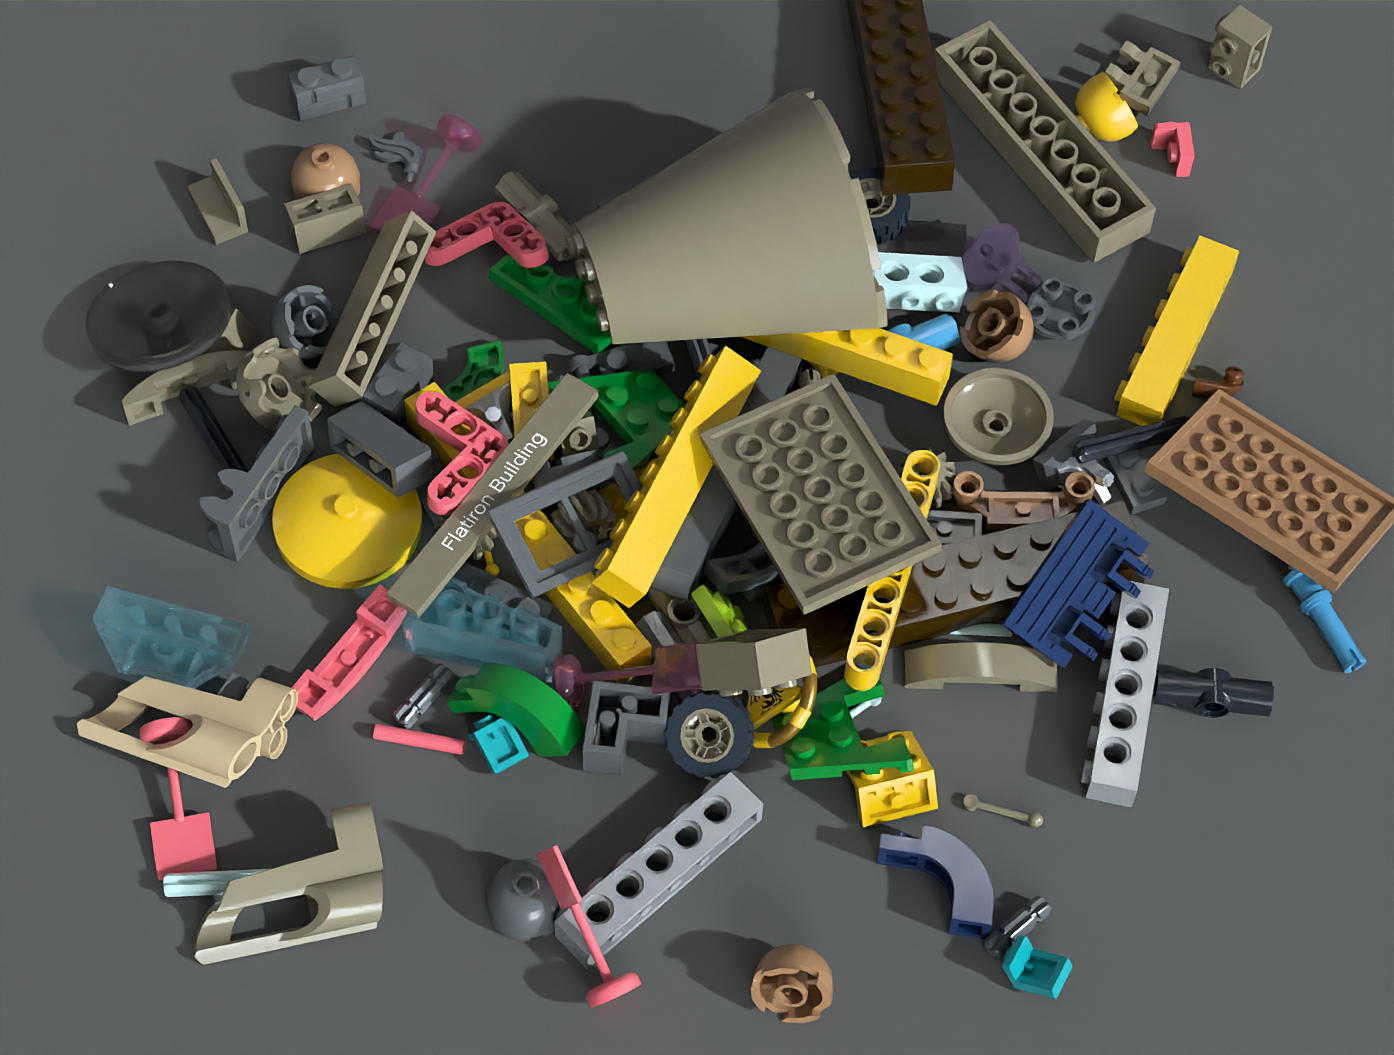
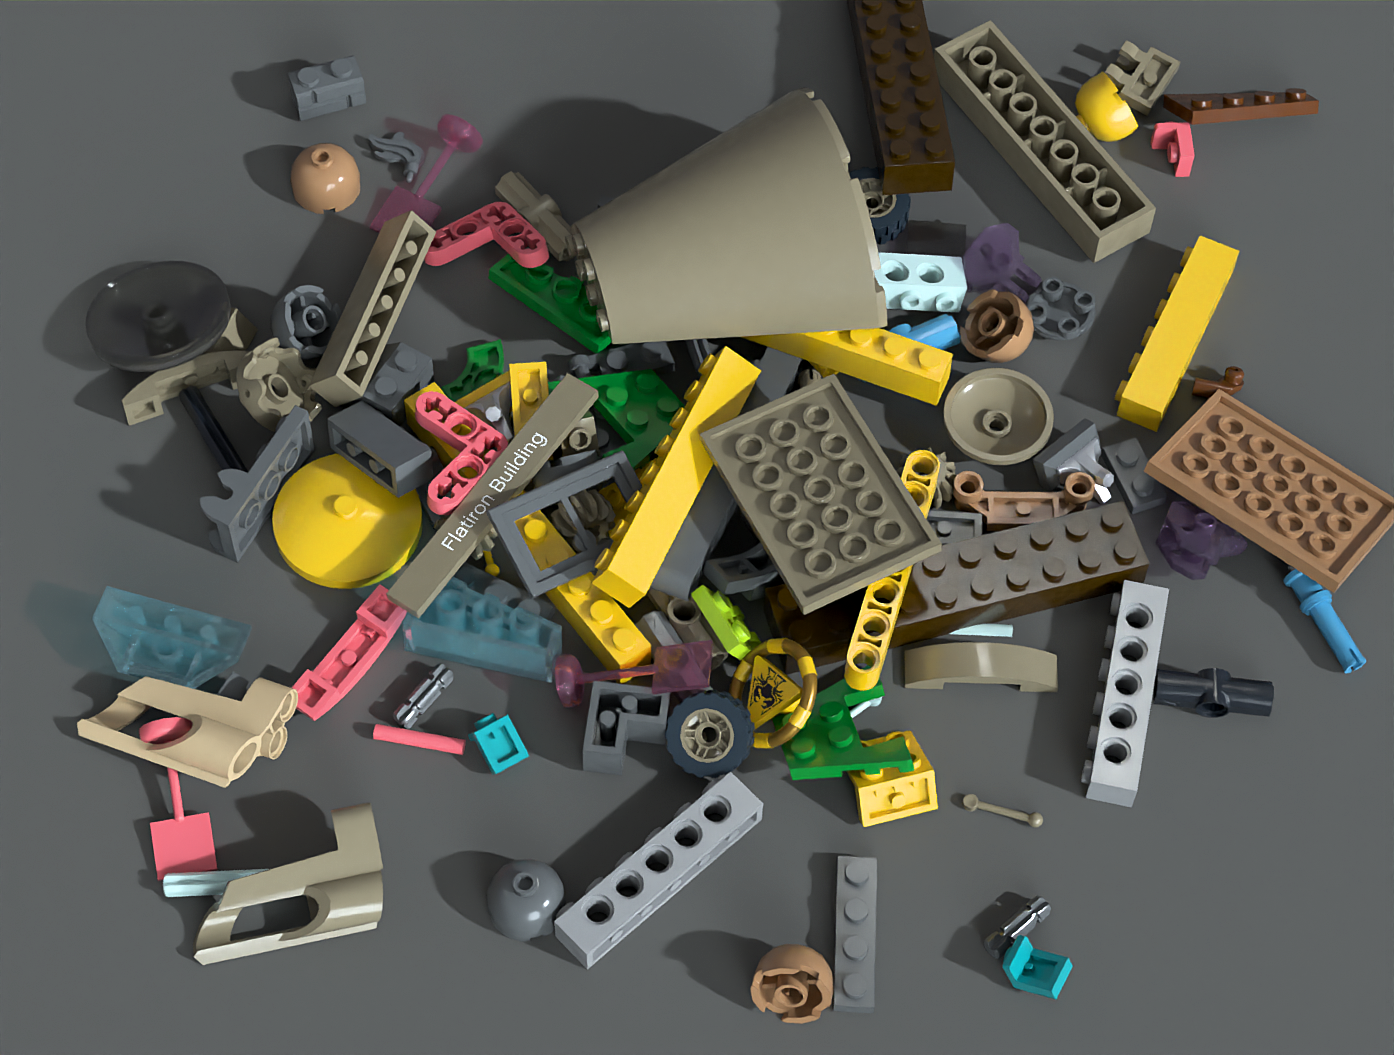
(218, 205): dark tan panel -> none
(325, 218): dark tan hinge -> none
(525, 702): green arch -> none
(568, 896): coral piece -> none
(754, 661): dark tan brick -> none
(855, 934): none -> plate
(954, 867): arch -> none
(1073, 582): dark blue hinge -> none
(1127, 440): black axle -> none
(1198, 538): none -> clear purple hinge
(1239, 46): dark tan brick -> none
(1240, 106): none -> reddish brown wing

